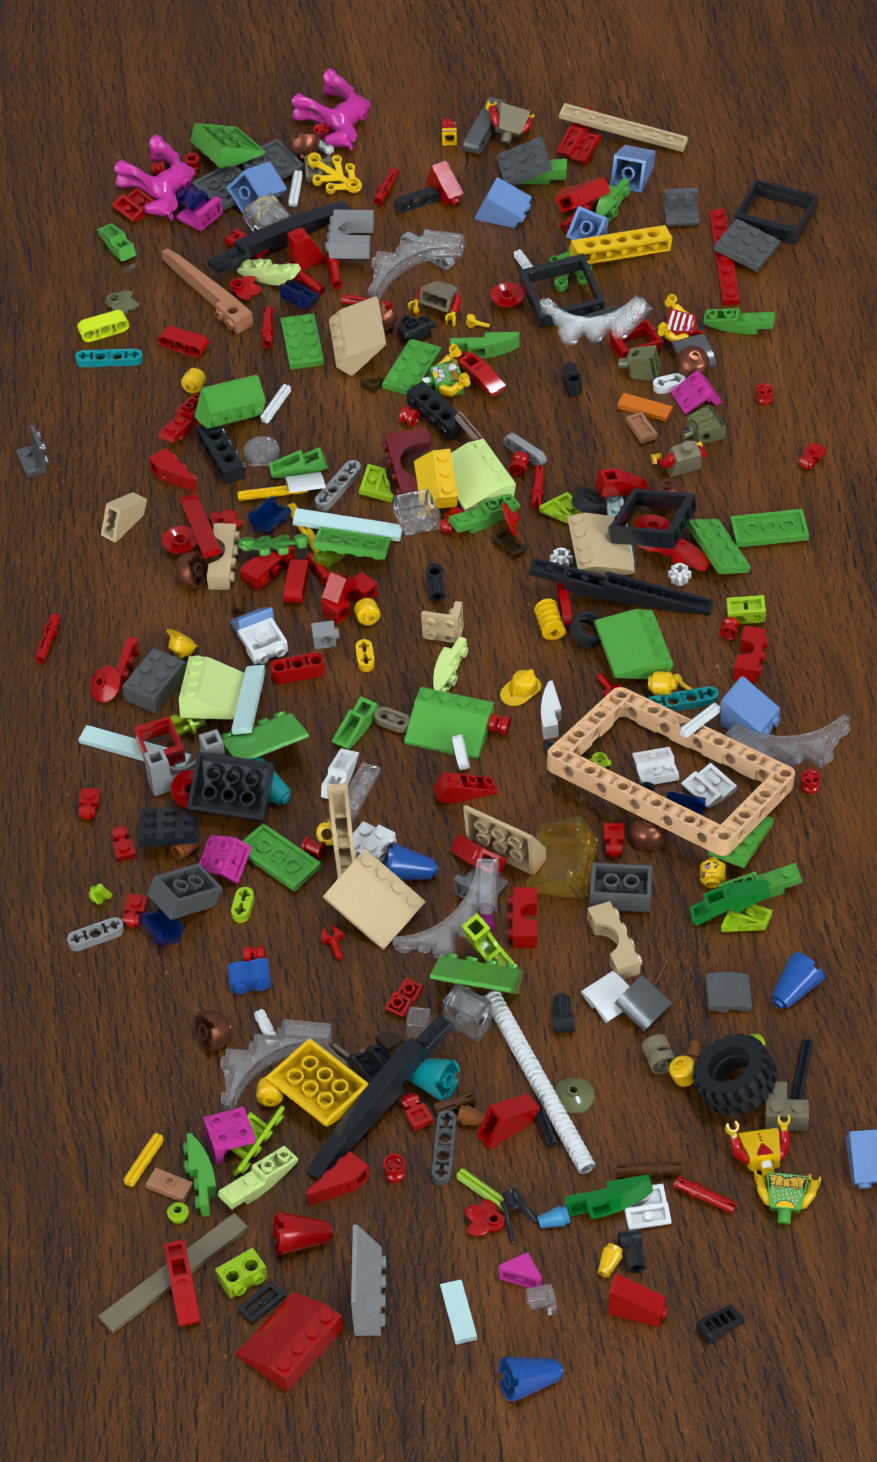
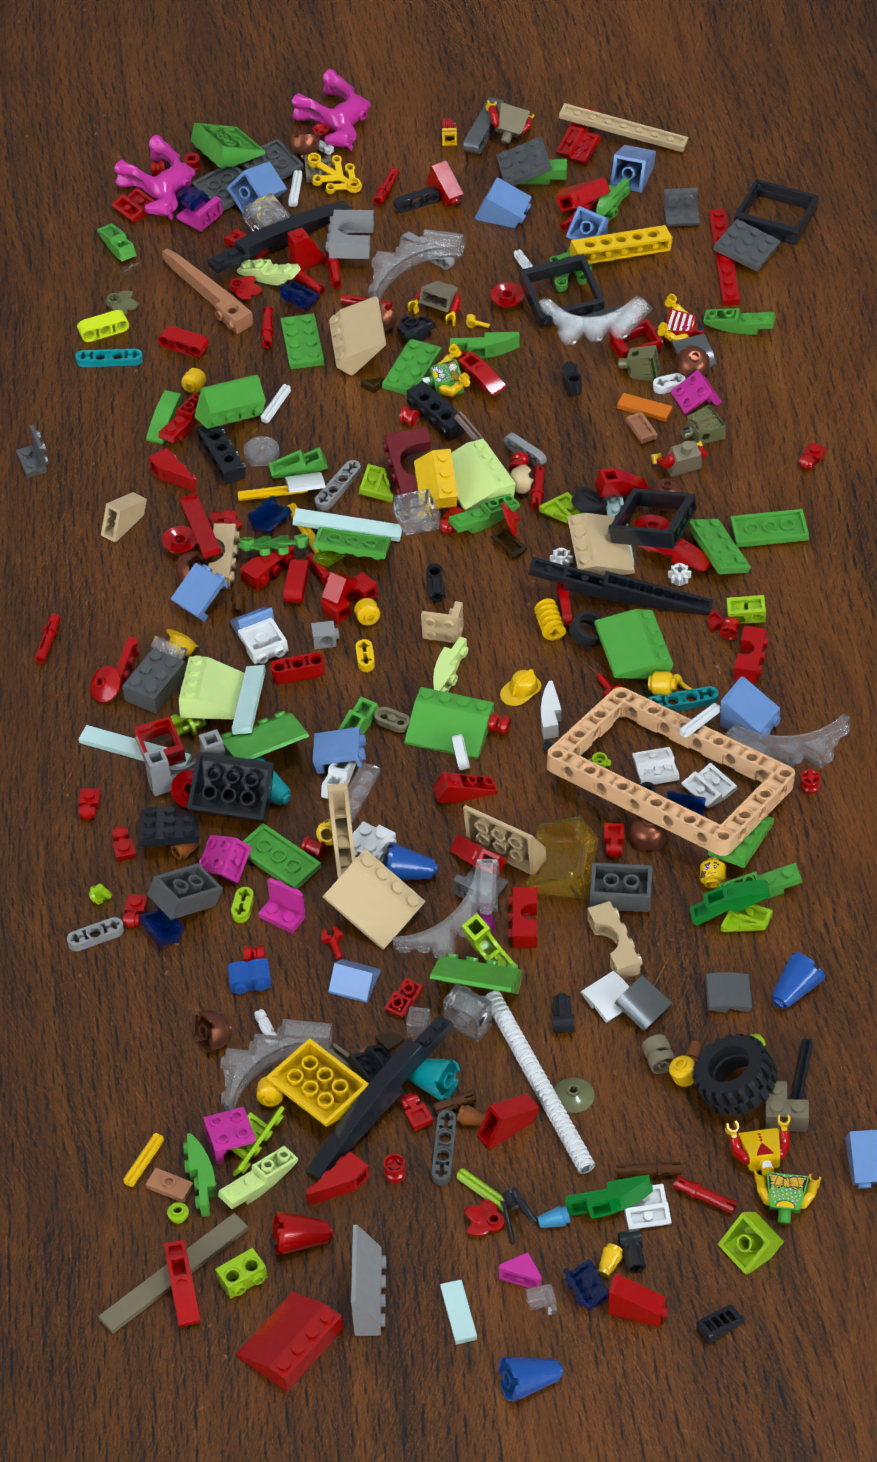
(163, 414): none -> bright green slope
(169, 647): none -> clear piece
(199, 590): none -> medium blue panel
(278, 1297): black tile -> none
(284, 906): none -> dark pink bracket
(338, 747): none -> medium blue panel
(353, 980): none -> slope
(521, 478): none -> tan hair
(546, 1128): black axle -> none
(587, 1285): none -> clear blue bracket
(714, 621): none -> red tile
(750, 1242): none -> lime slope
(764, 394): red wheel -> none

